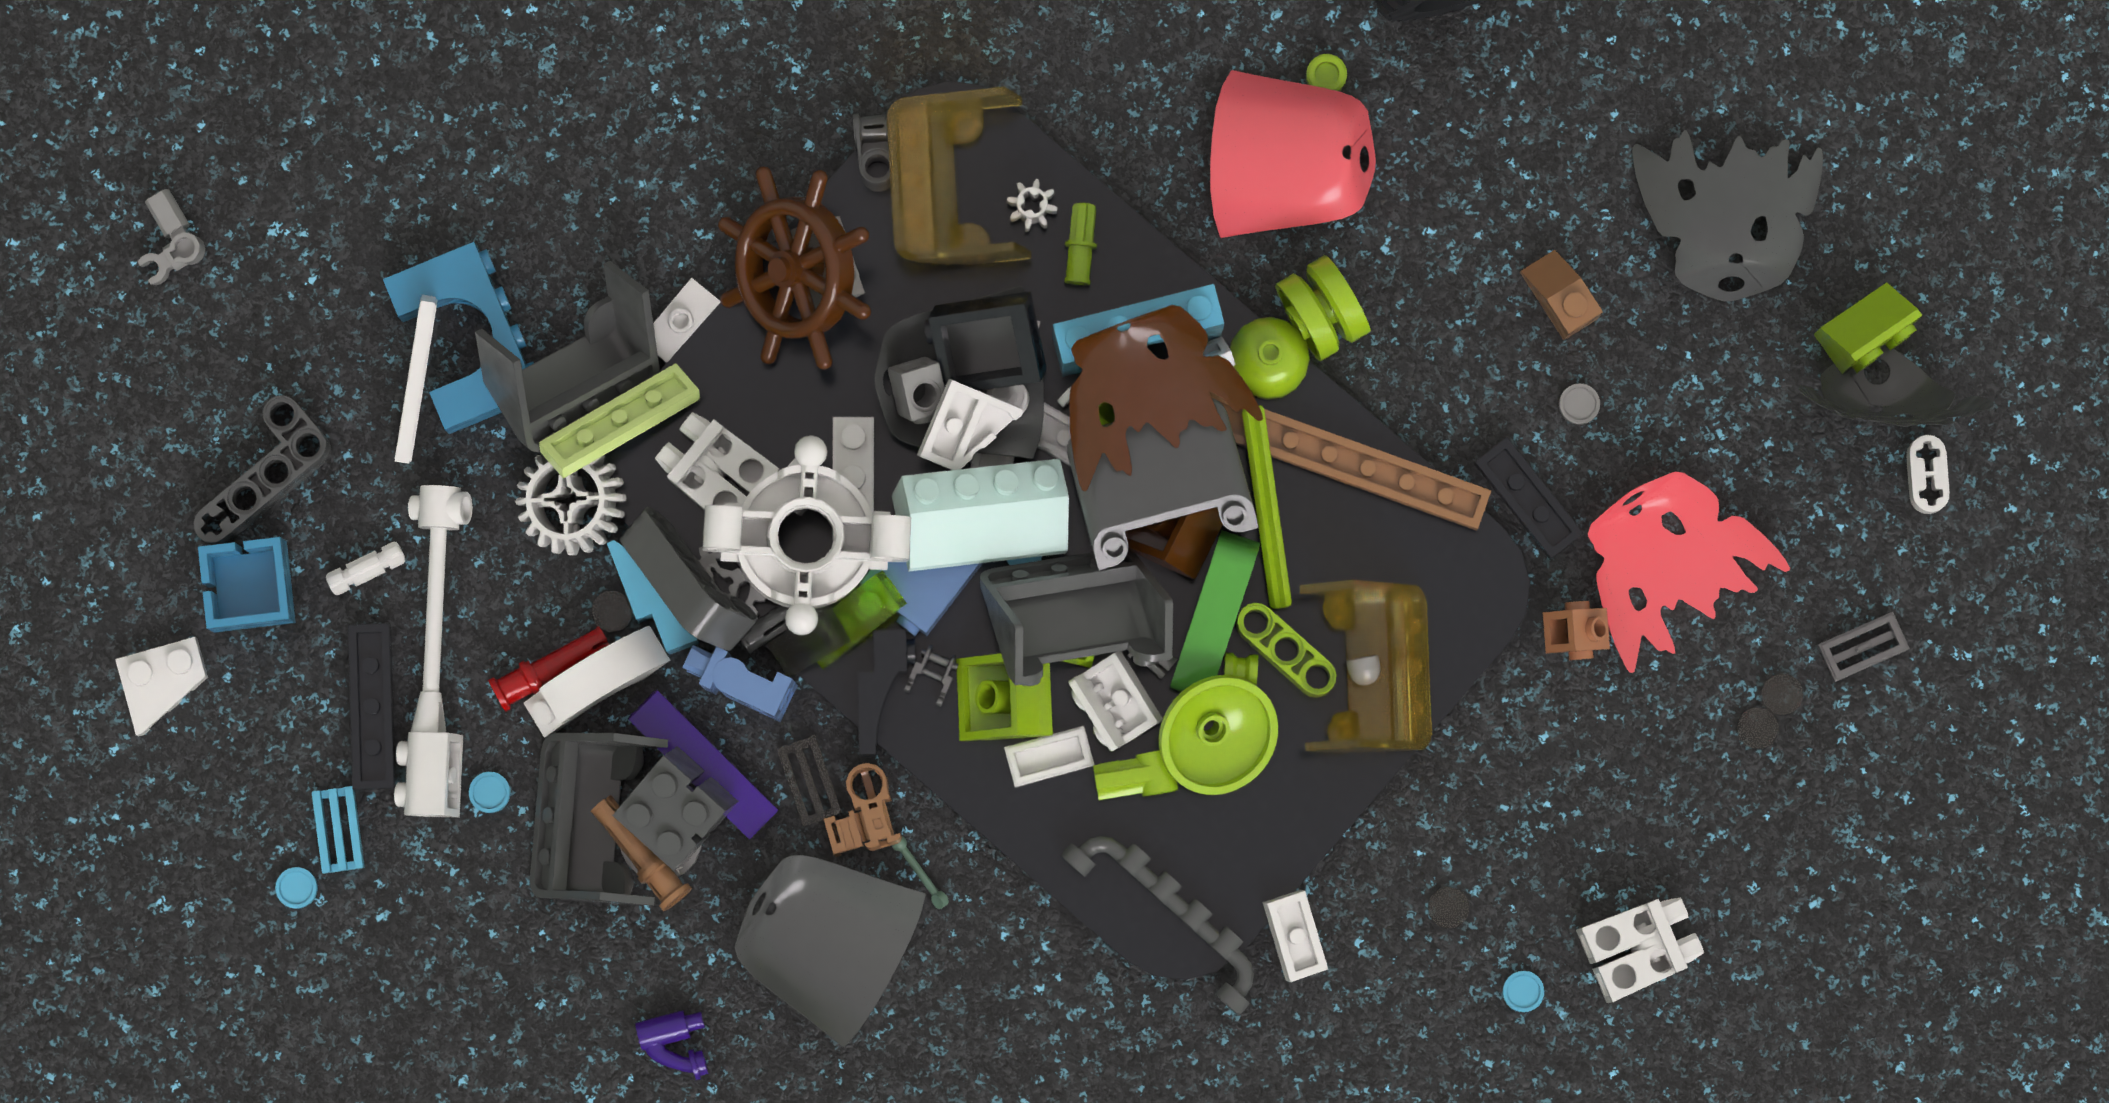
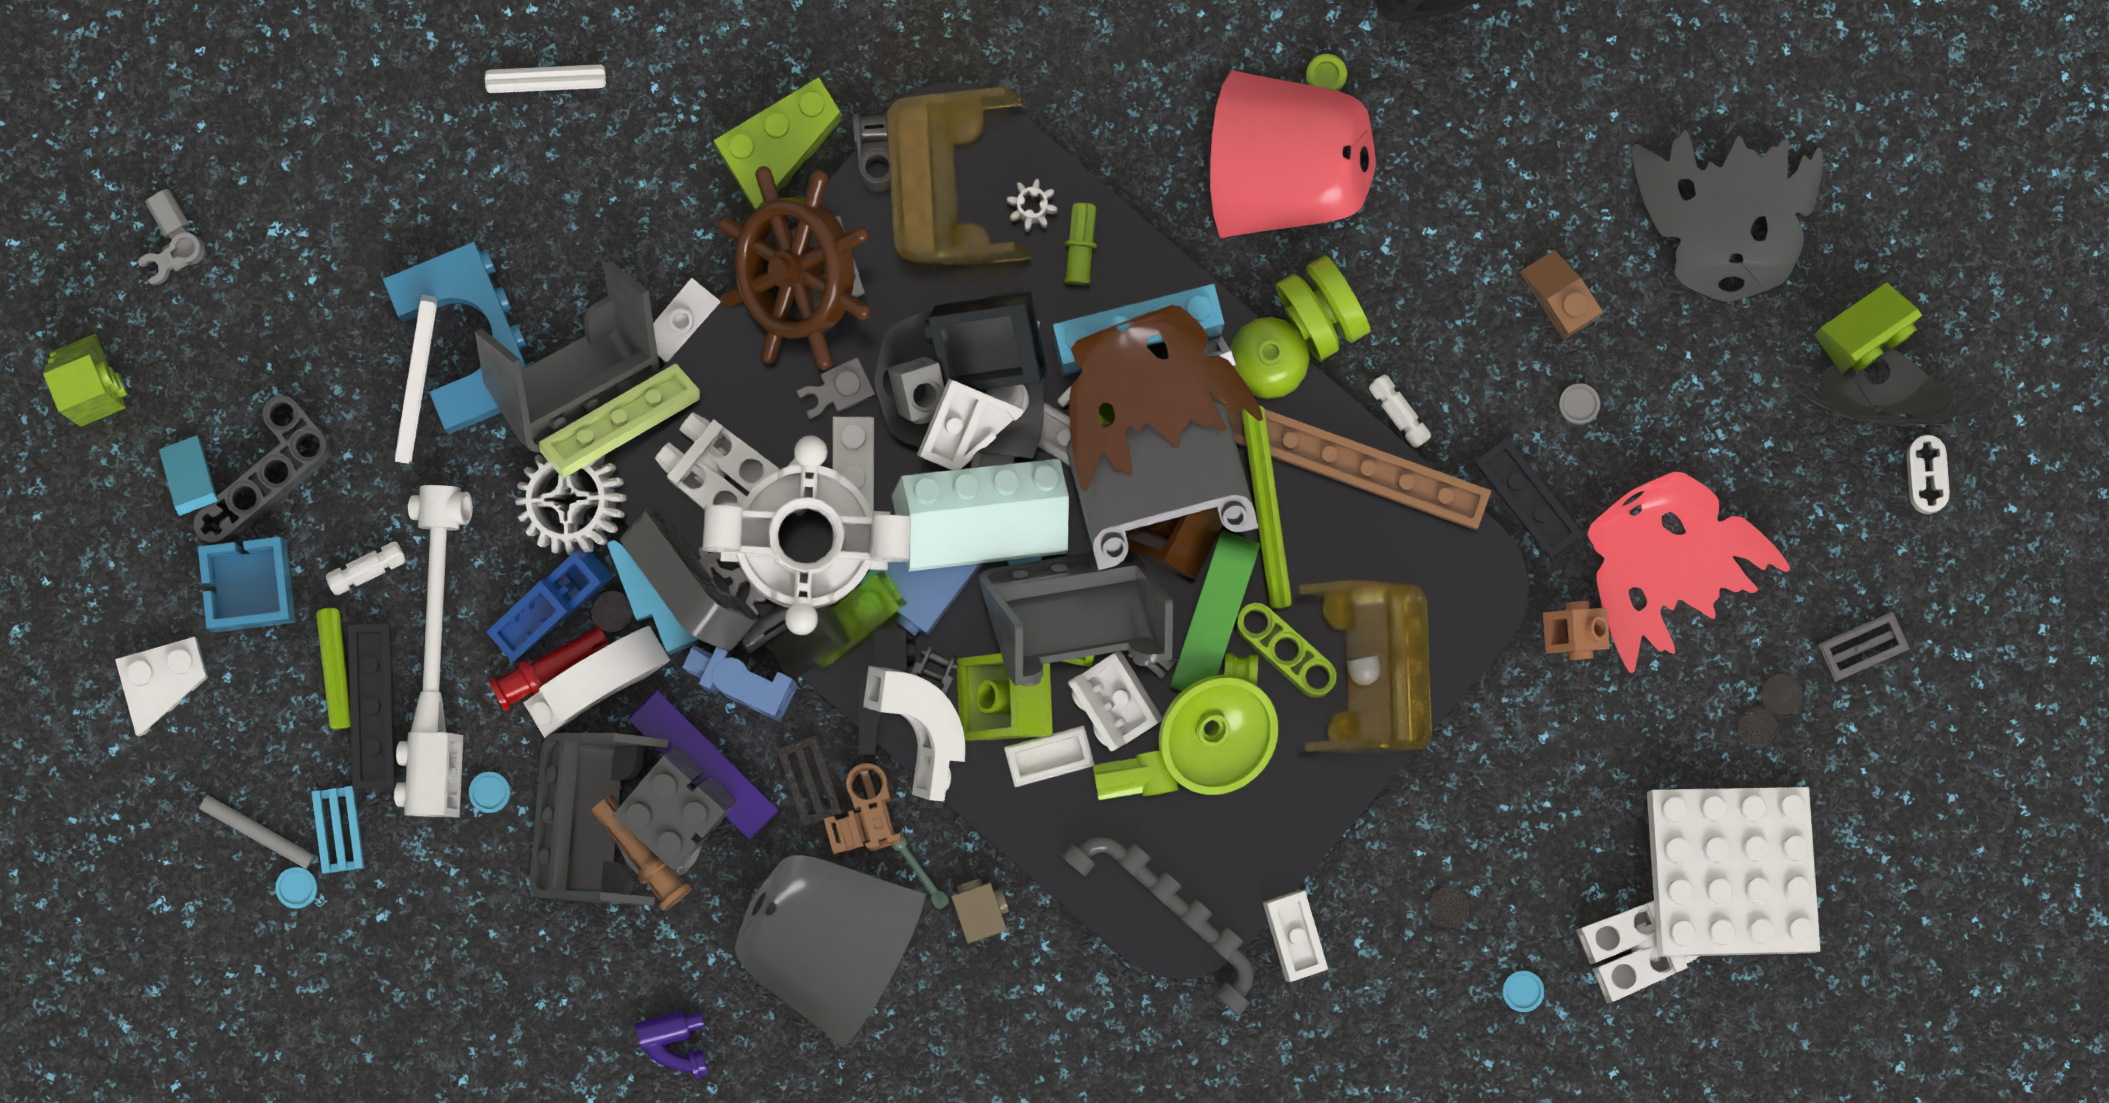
(84, 382): none -> lime wedge
(188, 475): none -> medium azure tile
(257, 832): none -> light grey bar
(334, 668): none -> lime axle
(545, 78): none -> white axle
(549, 603): none -> blue slope
(779, 138): none -> lime wedge
(842, 386): none -> light grey plate
(932, 718): none -> white arch
(980, 910): none -> dark tan brick
(1399, 411): none -> white axle
(1733, 871): none -> white plate

